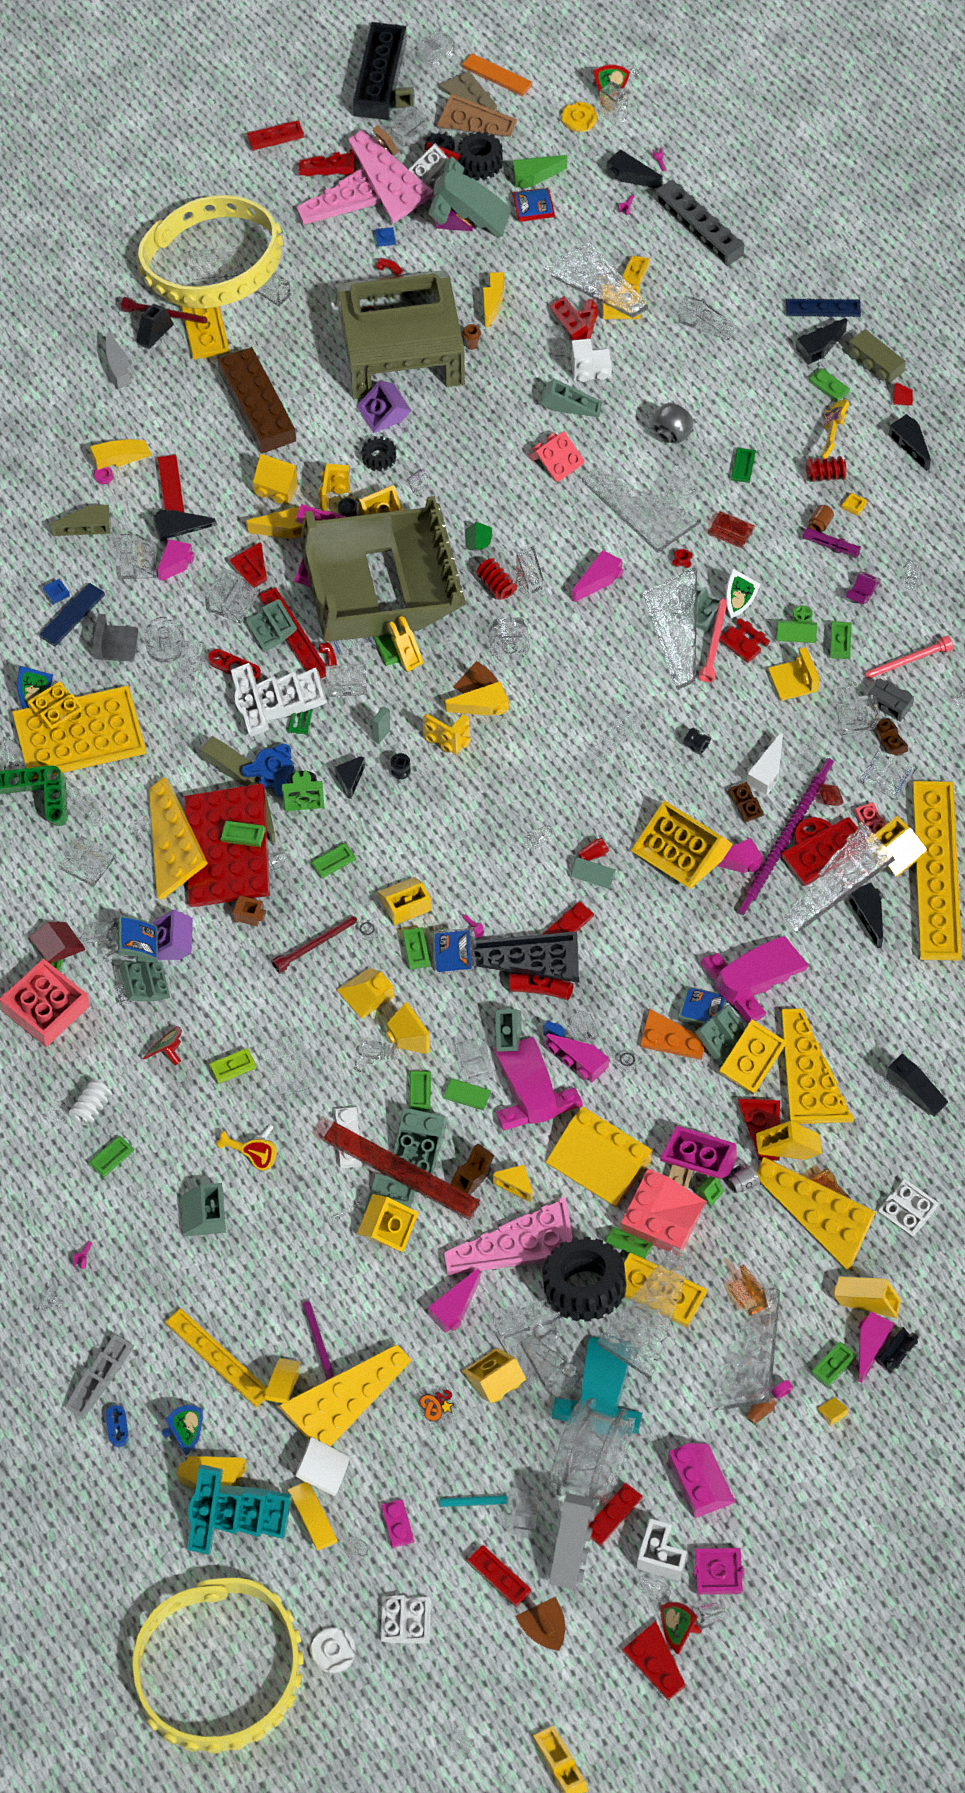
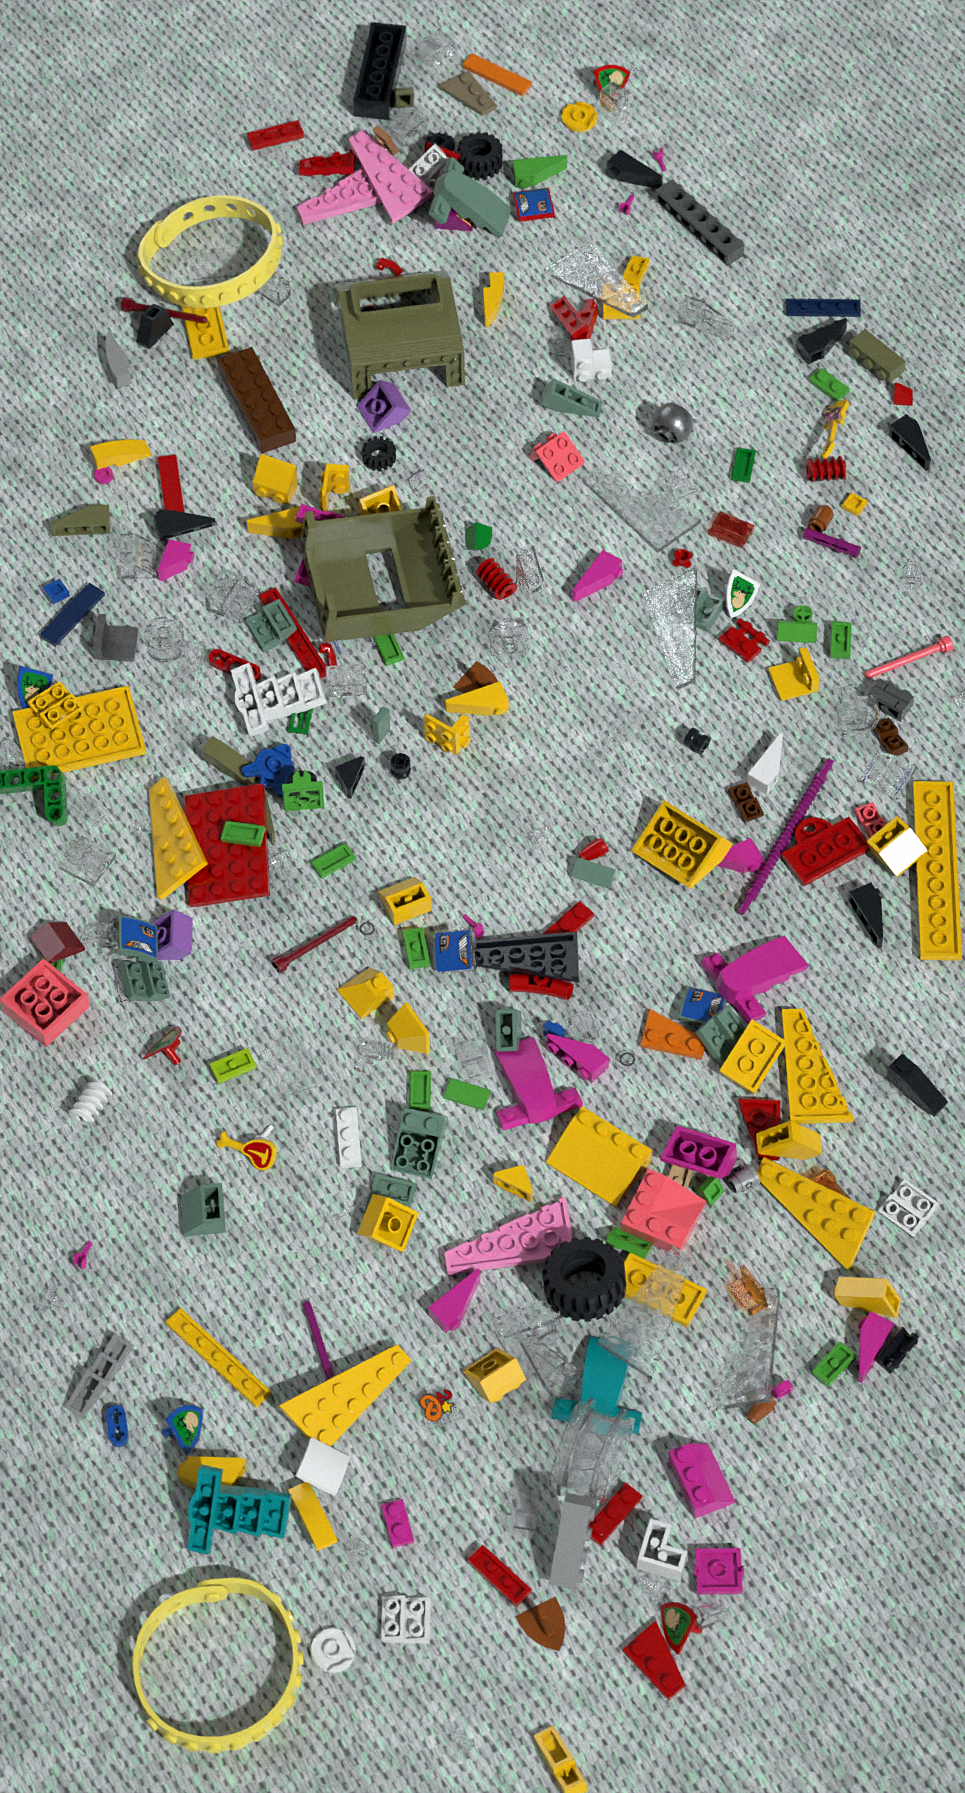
(111, 1156): bright green tile -> none
(244, 909): dark orange brick -> none
(250, 565): red wing -> none
(283, 1380): yellow slope -> none
(347, 507): black wheel -> none
(385, 236): blue plate -> none
(401, 1171): clear red tile -> none
(406, 645): yellow hinge -> none
(471, 336): dark orange cone -> none
(472, 117): medium nougat wing -> none
(473, 1501): teal bar -> none
(474, 1171): reddish brown brick -> none
(707, 672): coral piece -> none
(831, 795): clear red tile -> none
(833, 1411): yellow slope -> none
(843, 874): clear wing -> none
(863, 588): magenta slope -> none

